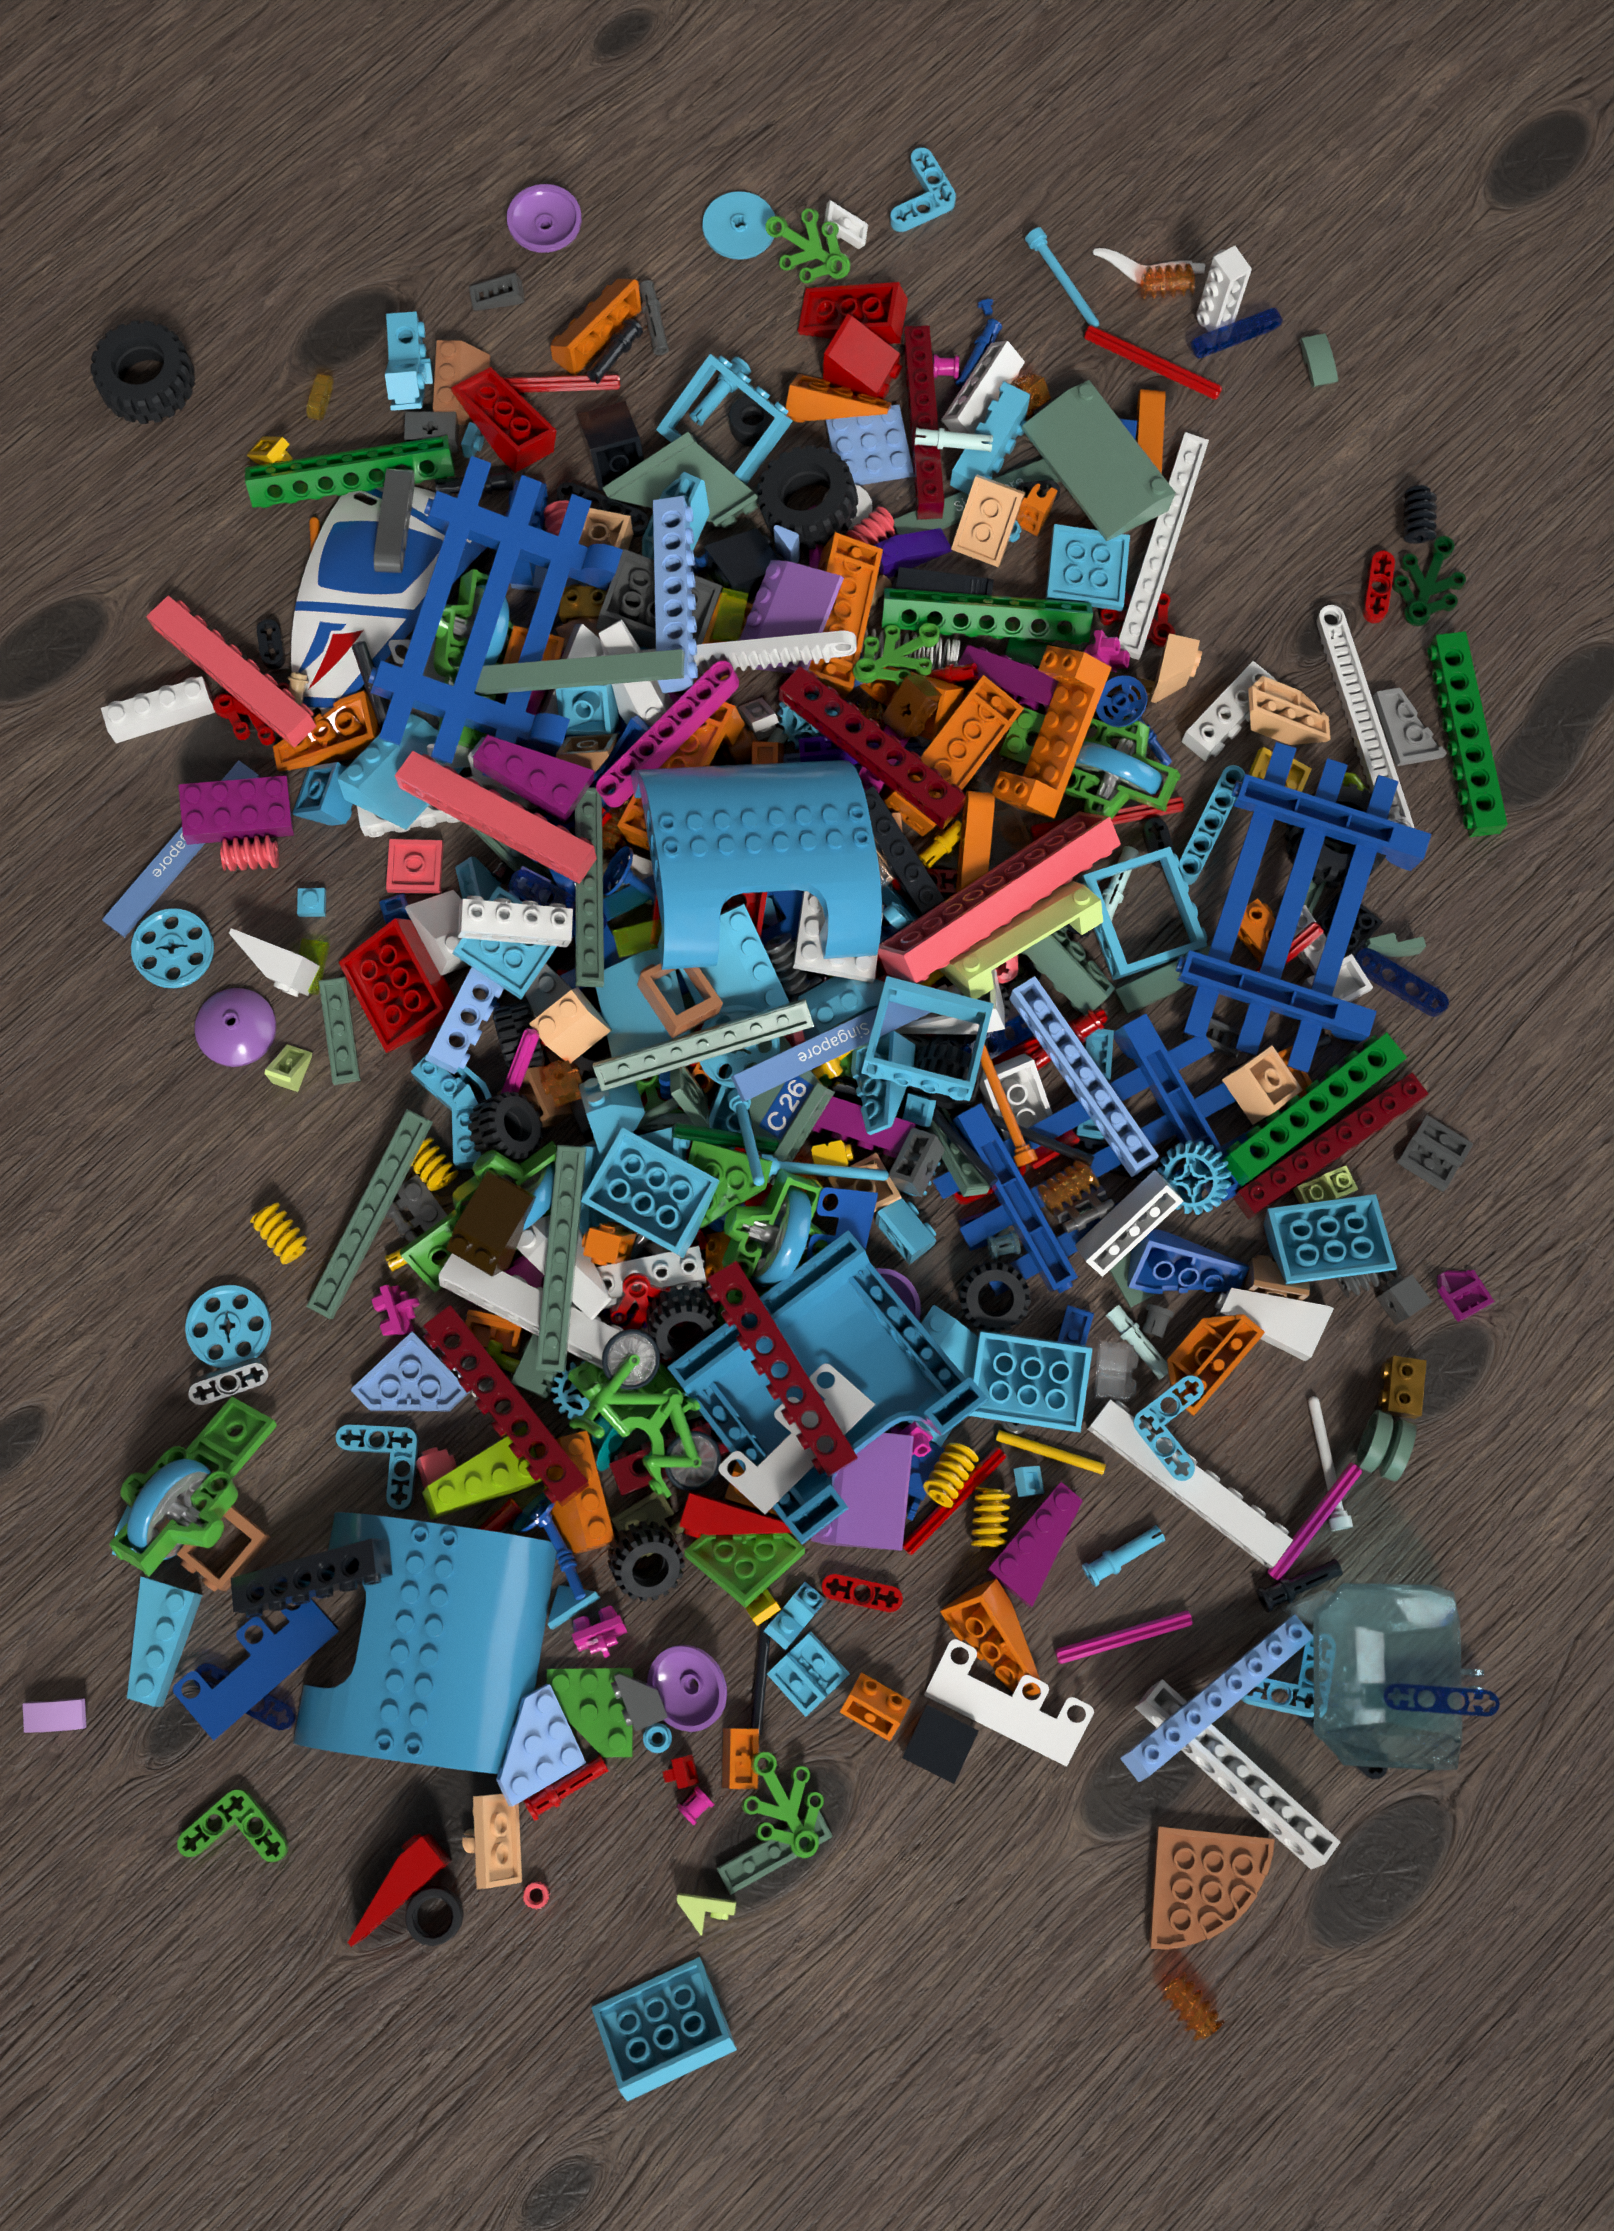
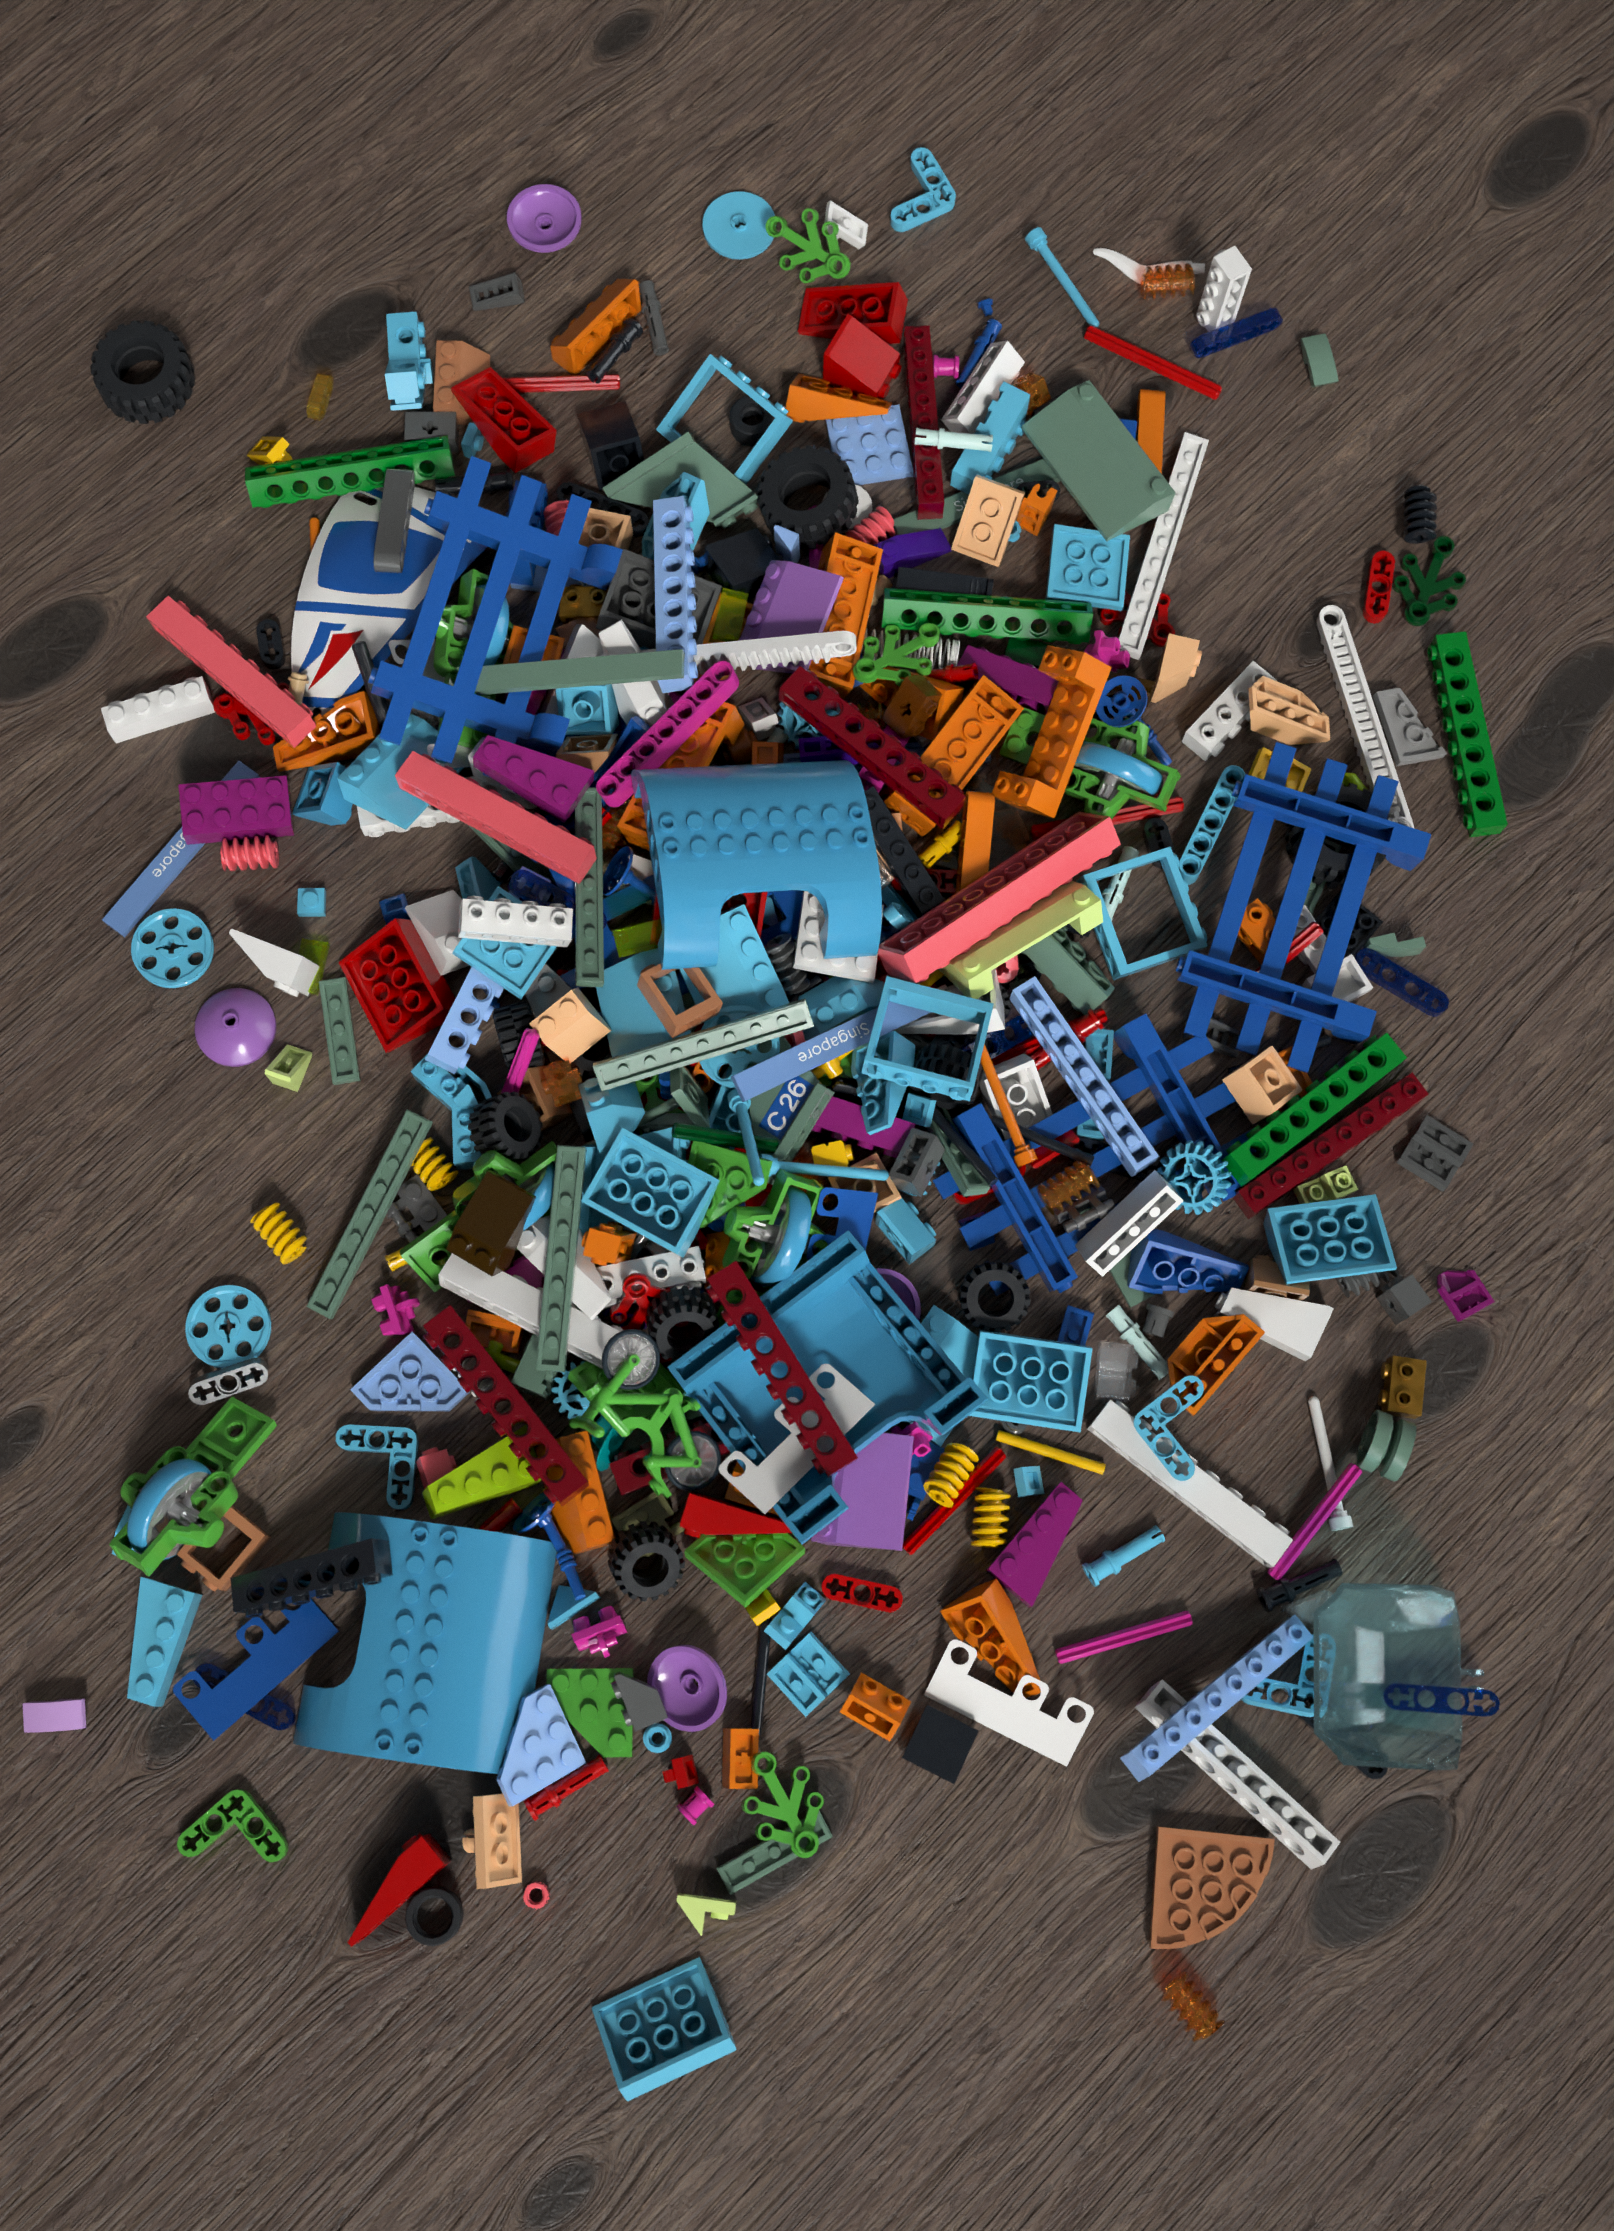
(414, 866): coral plate -> none
(718, 392): medium azure pin -> none
(1012, 1247): clear light blue bush -> none
(1151, 987): sand green tile -> none

